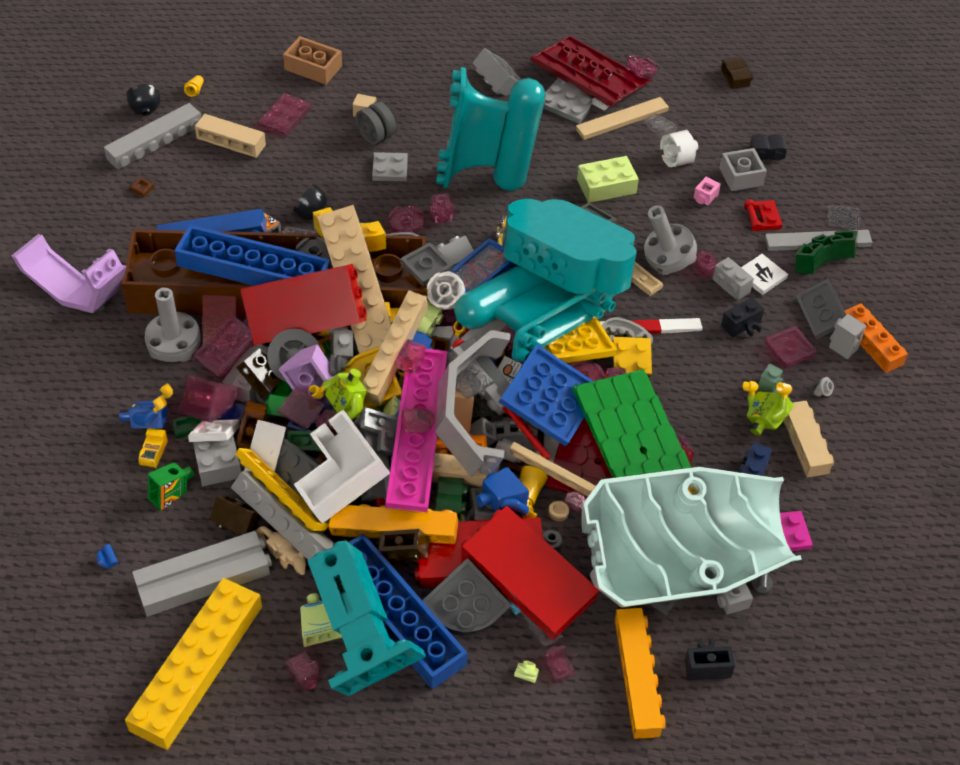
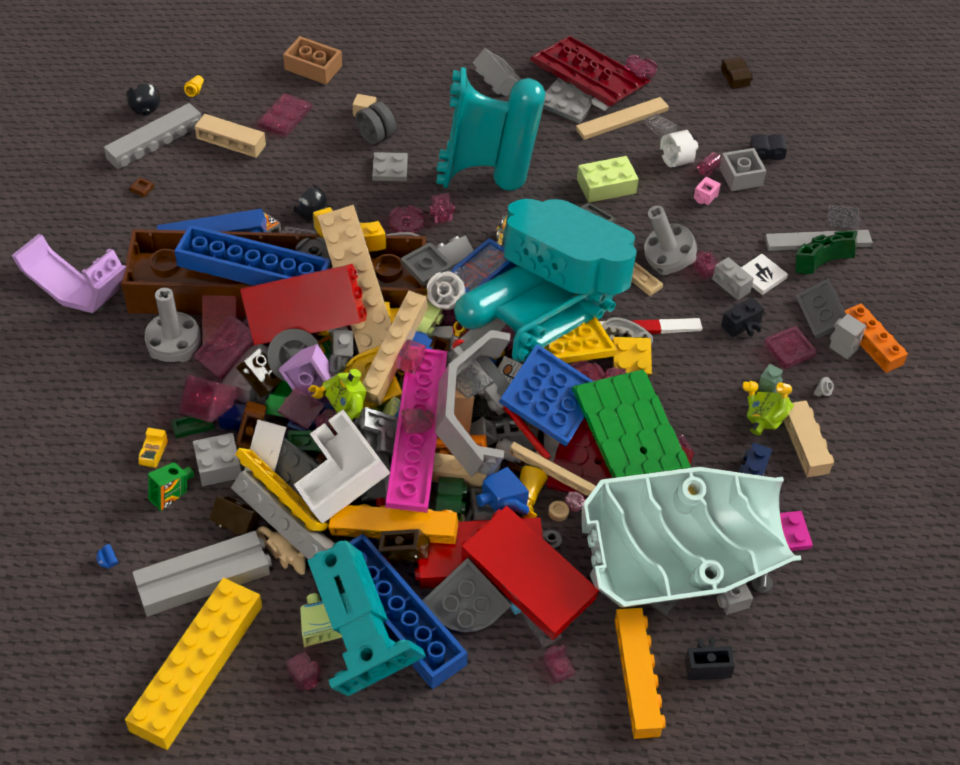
(148, 413): blue torso -> none
(216, 431): white tile -> none
(527, 671): yellowish green plate -> none
(709, 164): none -> clear pink brick
(768, 214): red plate -> none

